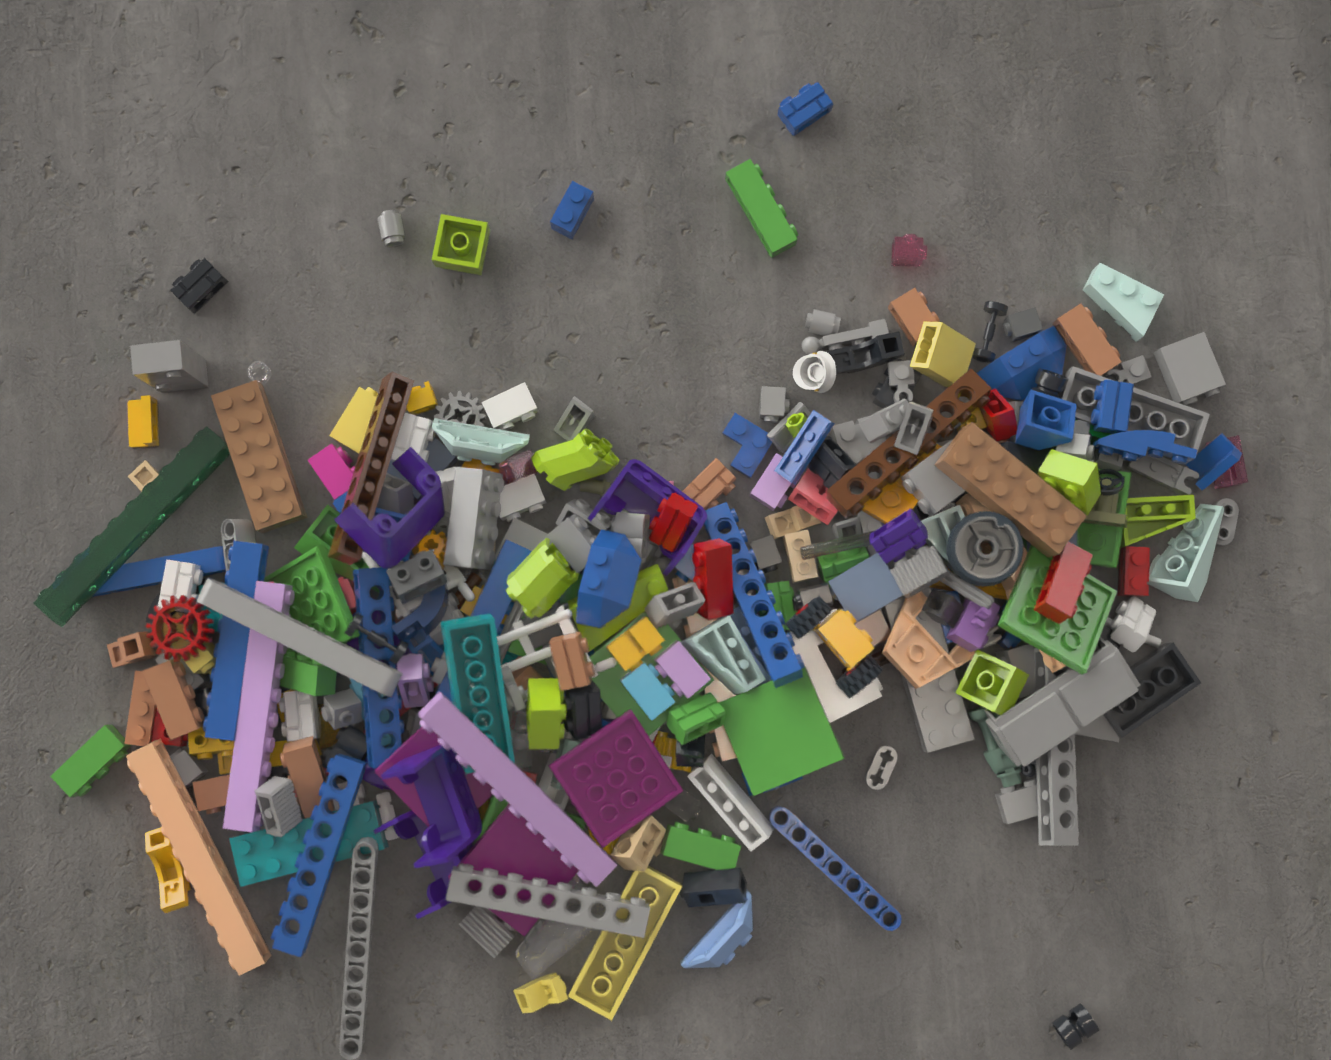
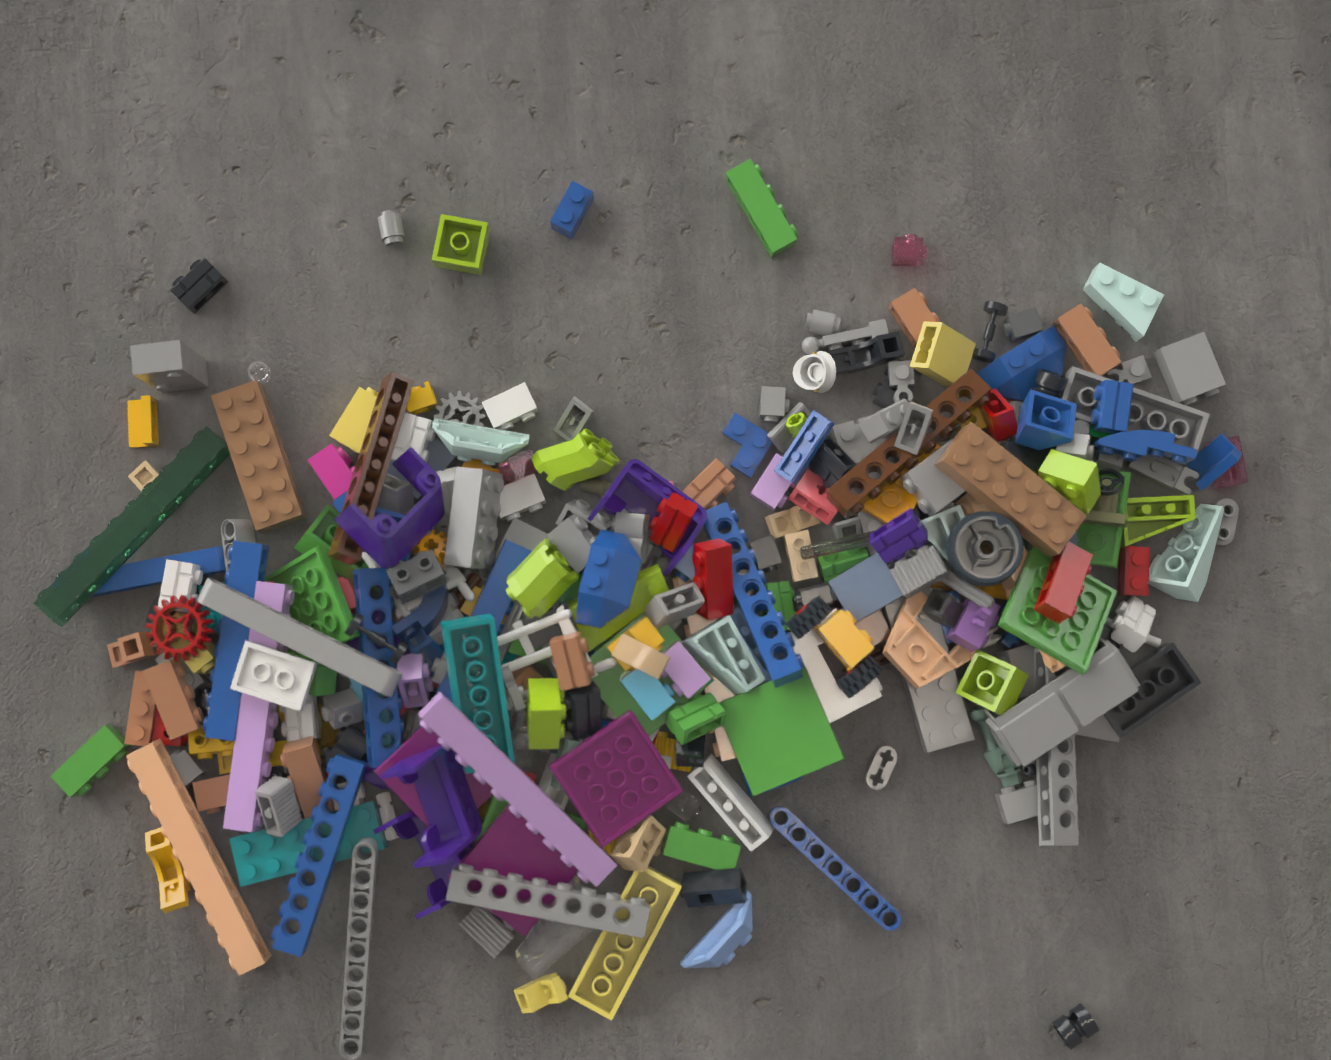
(274, 675): none -> white plate
(640, 656): none -> tan slope
(804, 108): blue brick -> none

